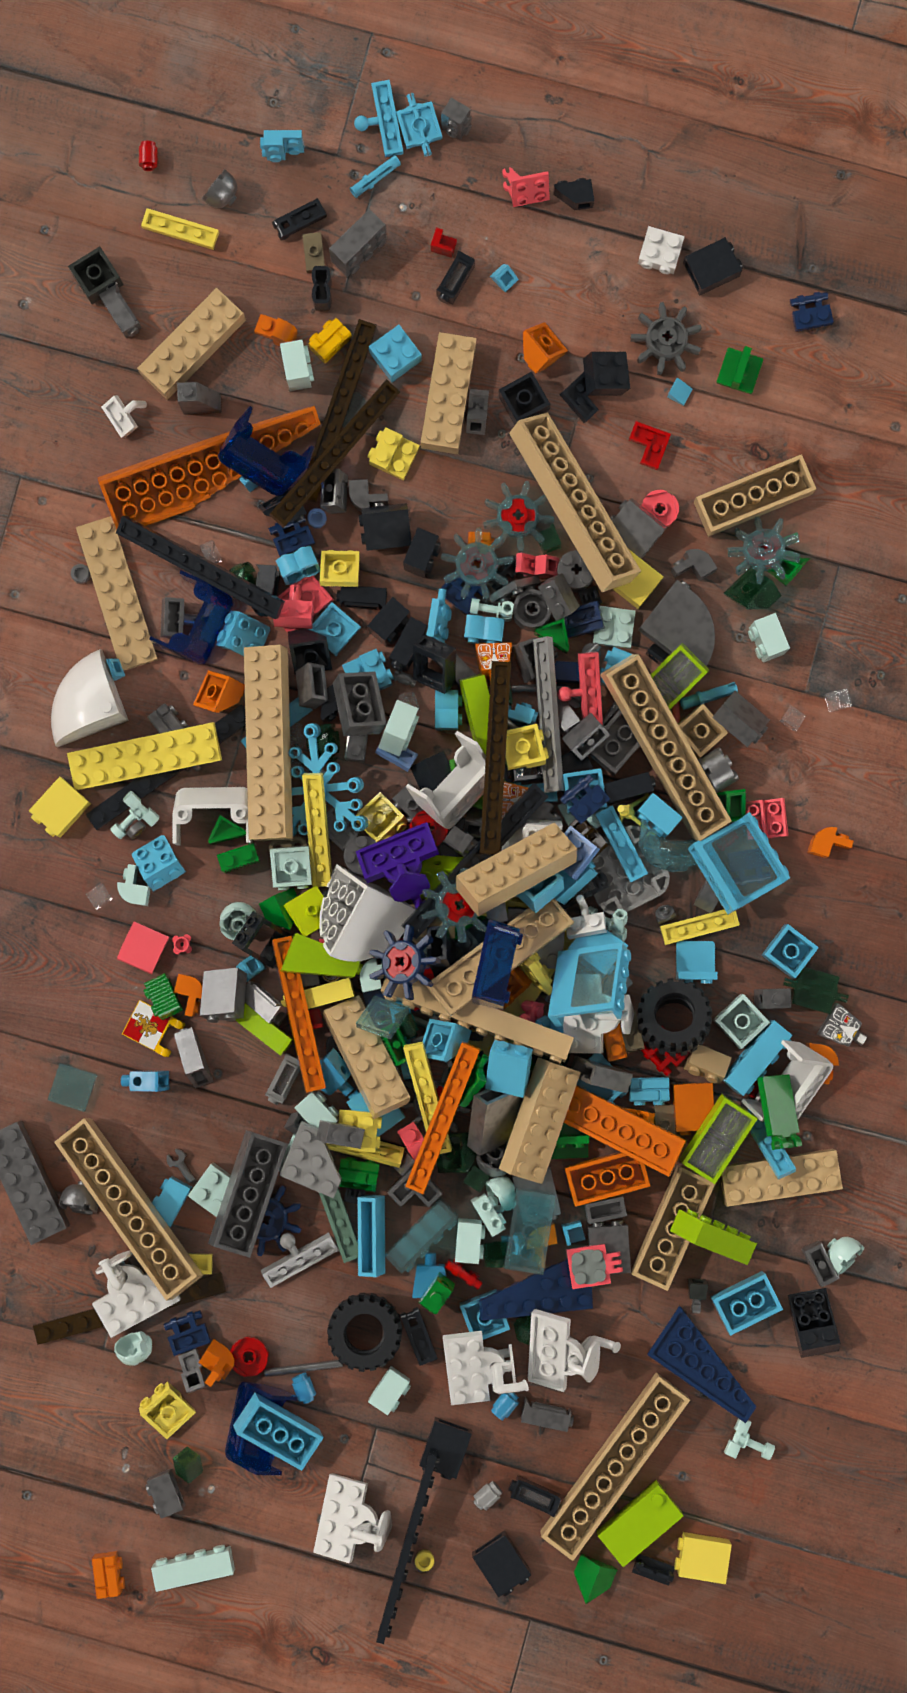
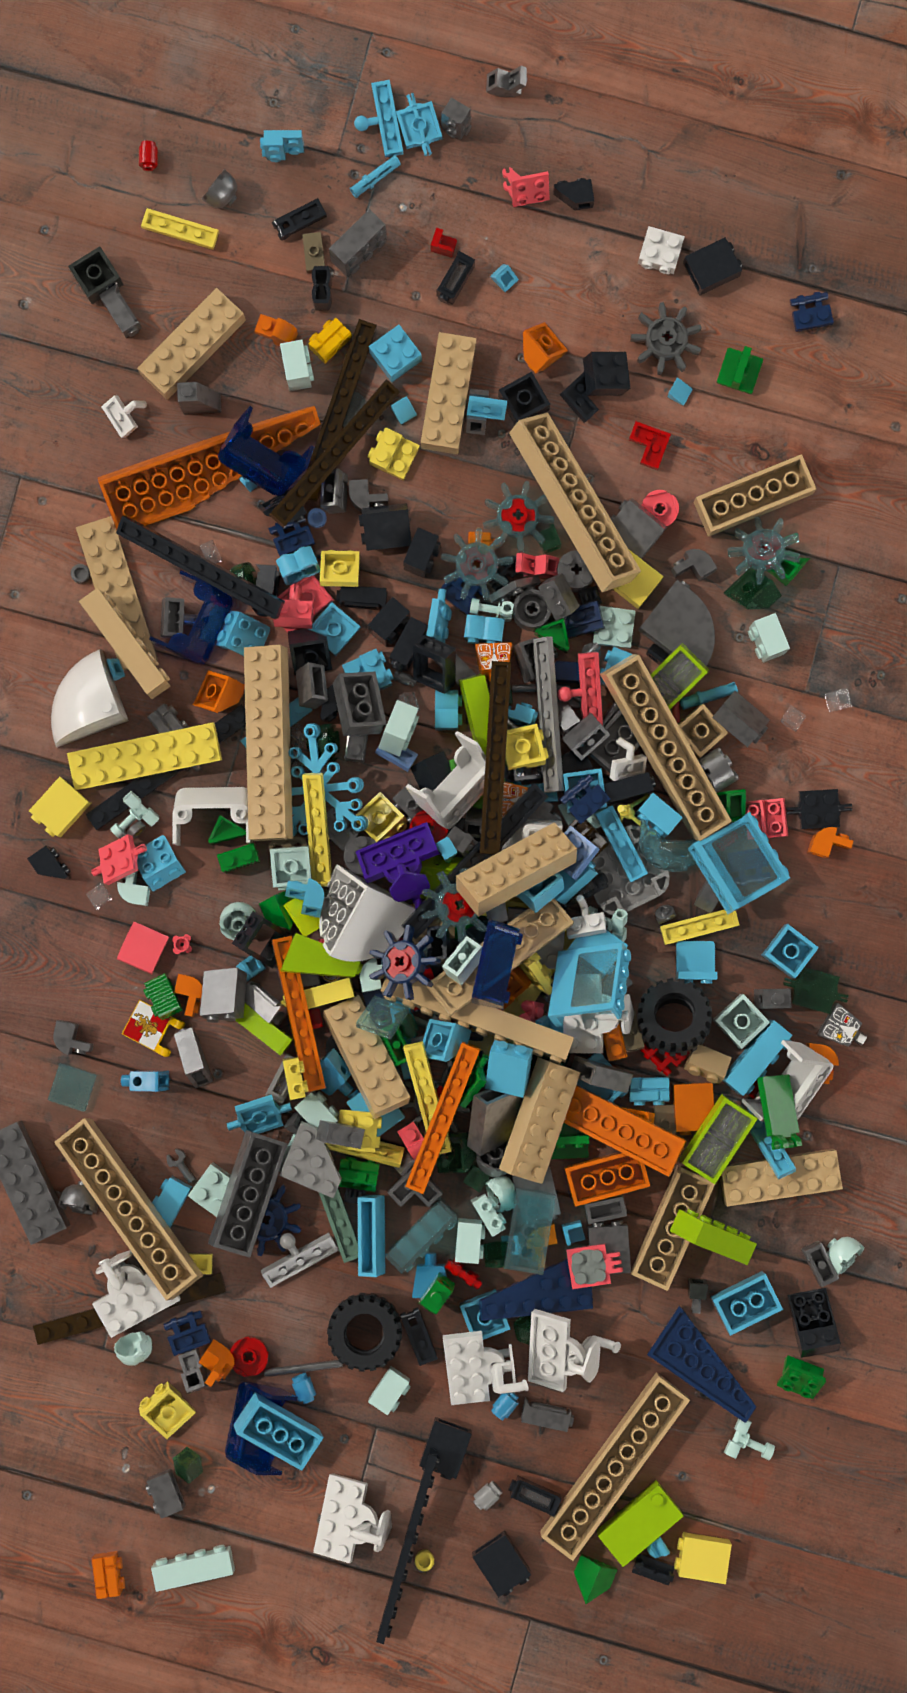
(47, 863): none -> black slope
(65, 1040): none -> flat silver brick
(118, 859): none -> coral plate
(122, 639): none -> tan brick
(259, 1115): none -> medium azure plate
(295, 1083): none -> light yellow plate
(311, 894): none -> medium azure brick
(403, 410): none -> medium azure slope
(447, 849): none -> medium azure slope
(463, 960): none -> light aqua brick
(487, 407): none -> medium azure plate
(506, 83): none -> flat silver brick
(627, 766): none -> white plate
(658, 1548): none -> medium azure plate
(801, 1377): none -> green bracket
(819, 809): none -> black plate

